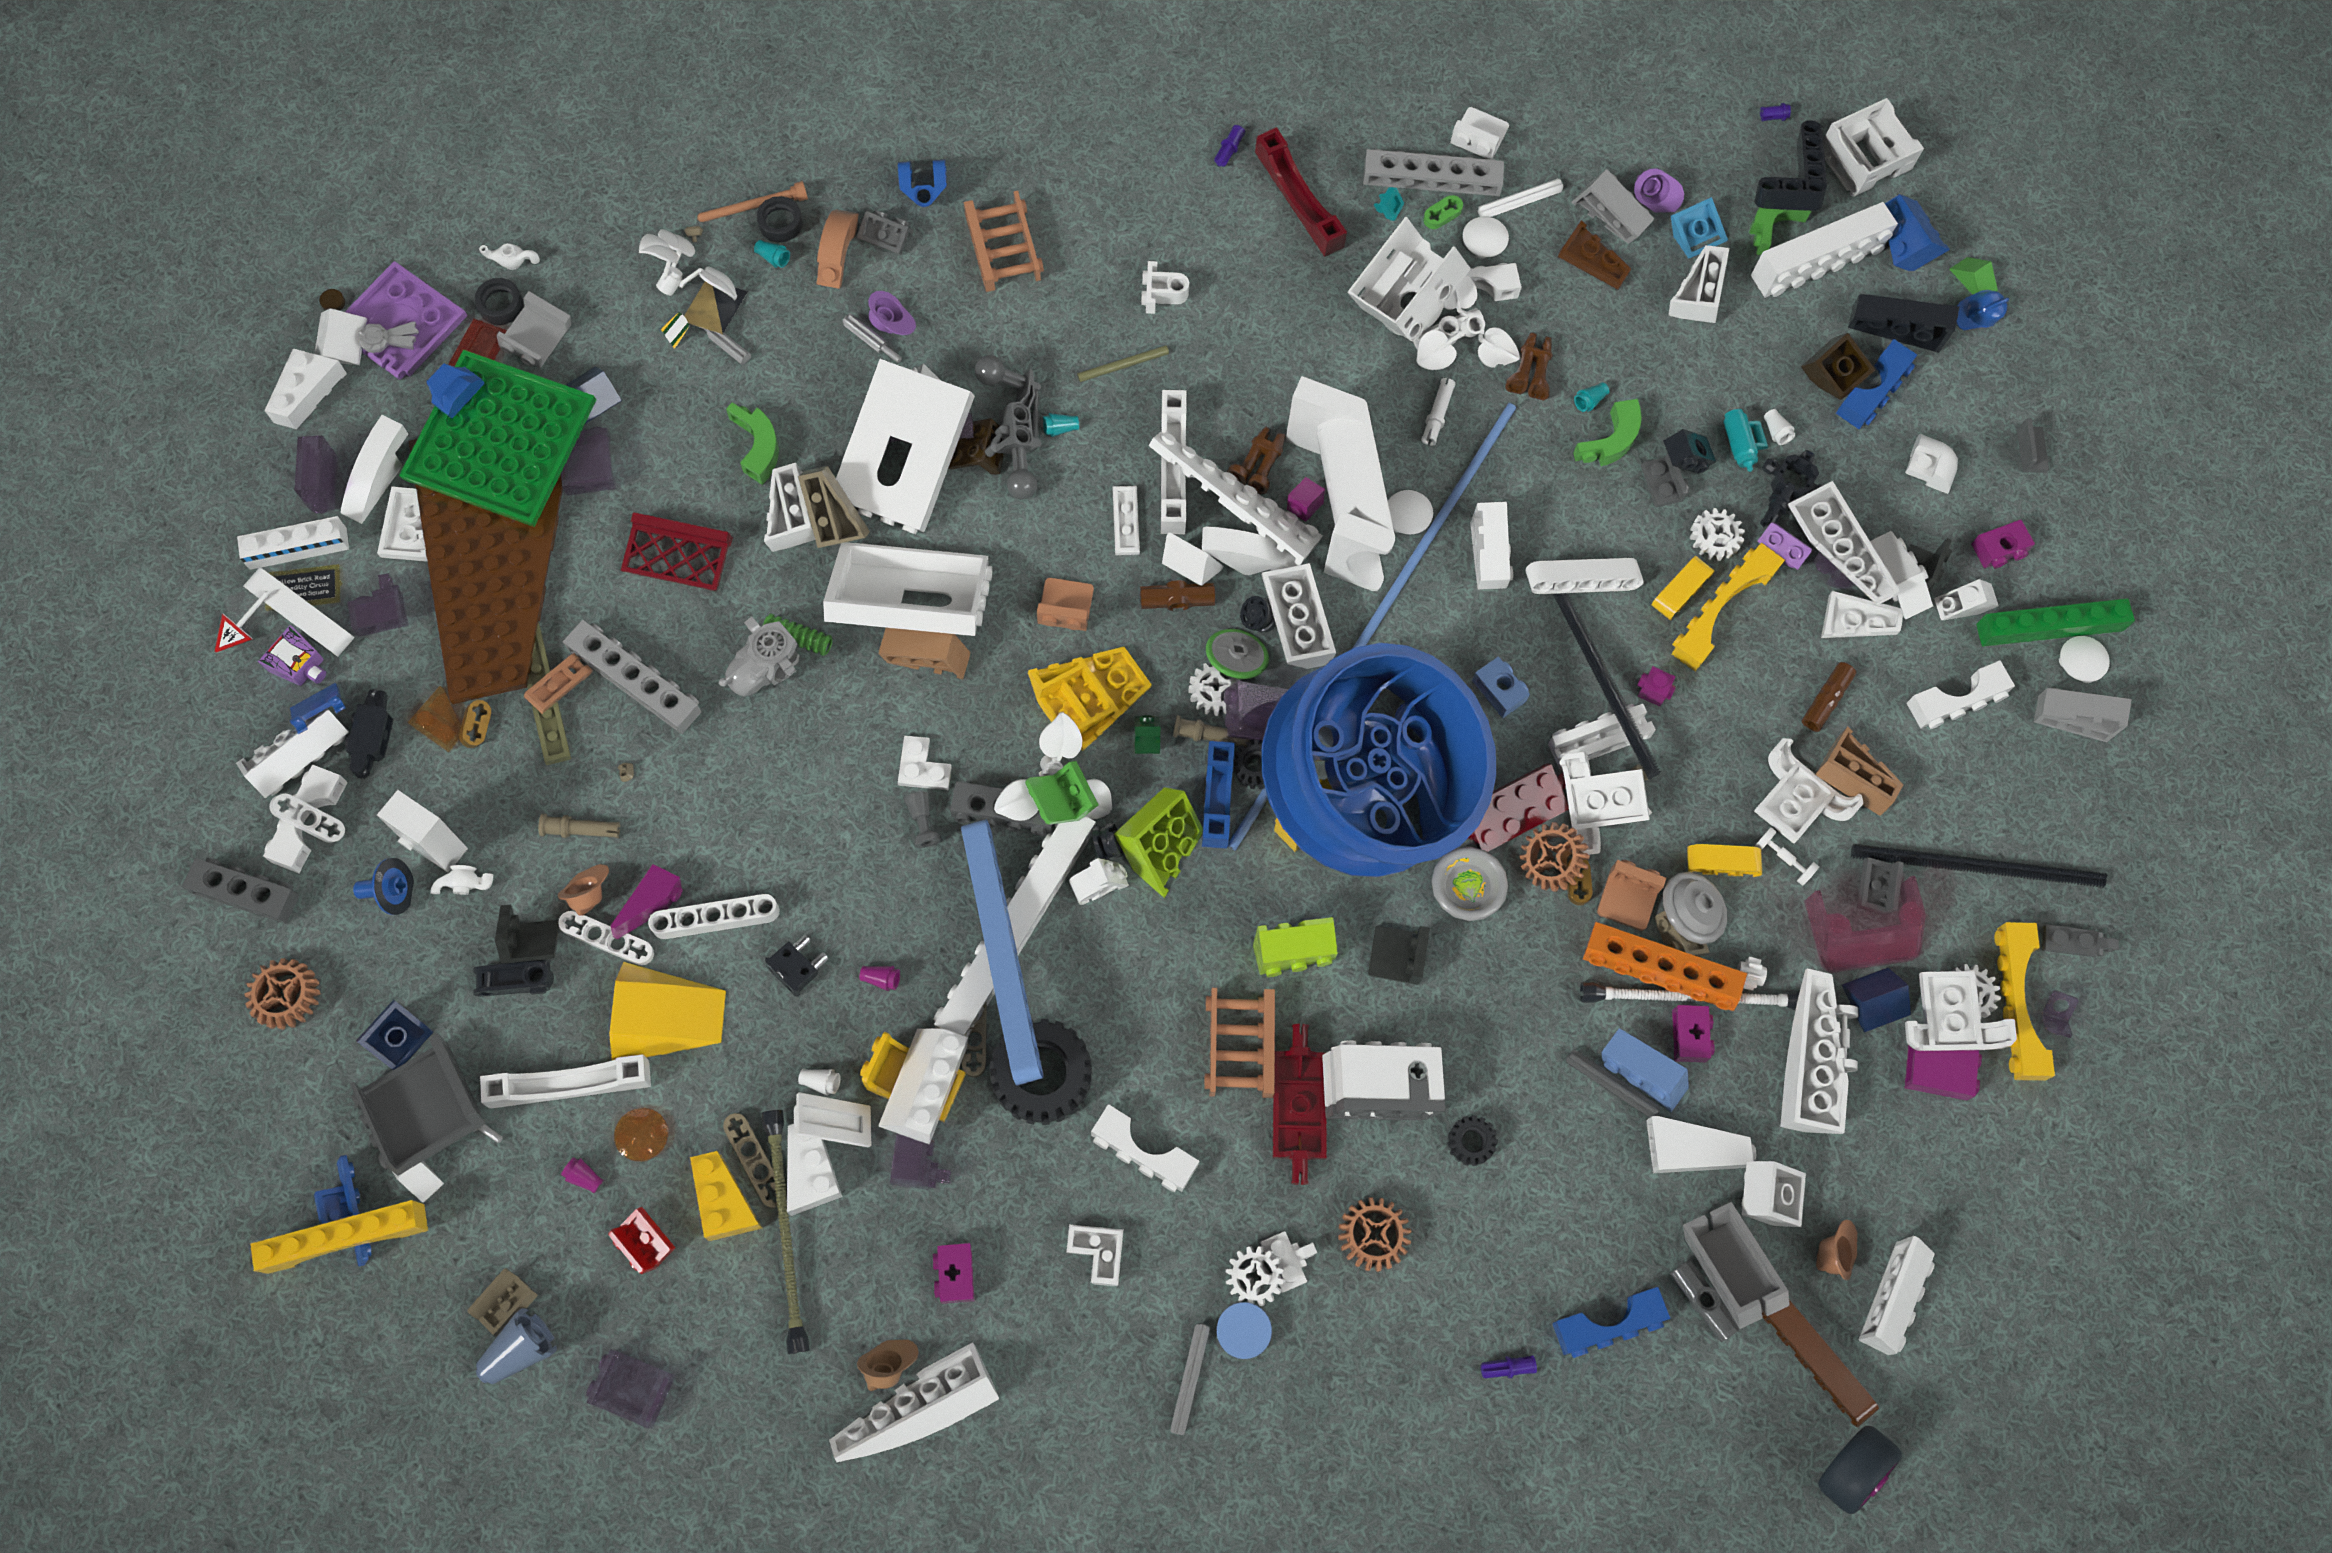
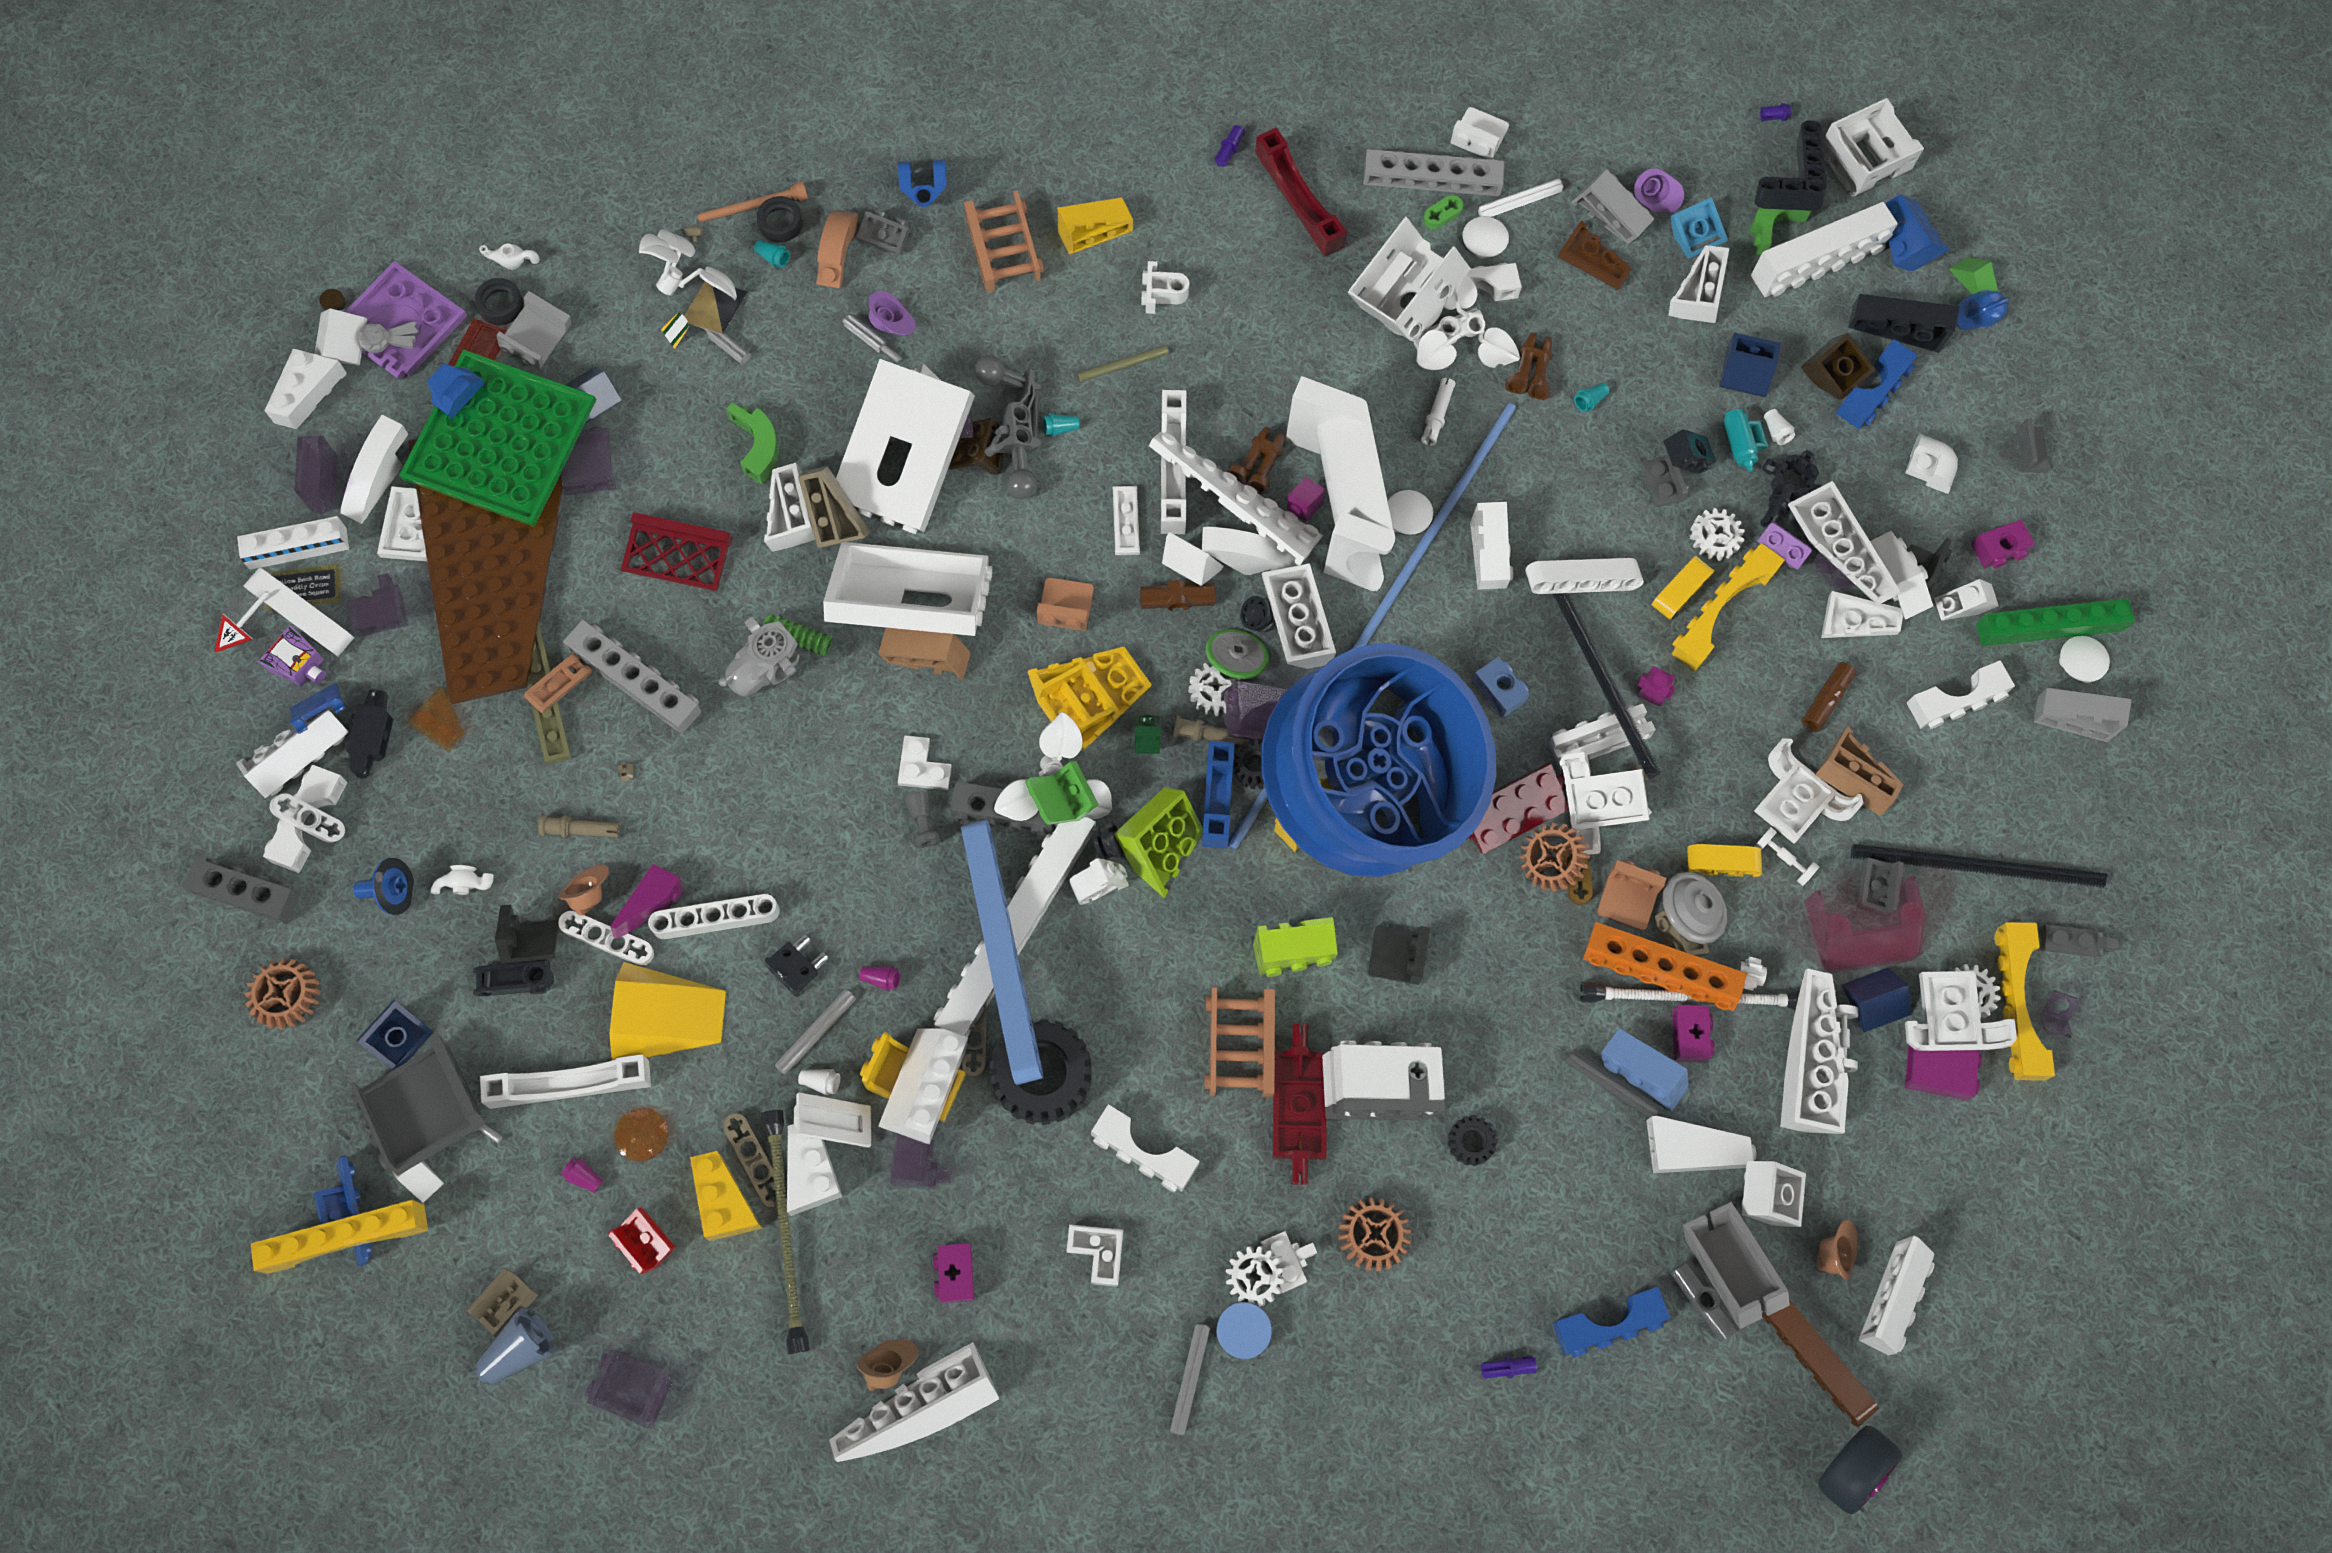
(422, 831): white brick -> none
(469, 722): pearl gold beam -> none
(815, 1032): none -> light grey axle
(1093, 223): none -> yellow wedge
(1390, 203): teal tile -> none
(1469, 883): light grey piece -> none
(1626, 422): bright green arch -> none
(1749, 364): none -> dark blue slope

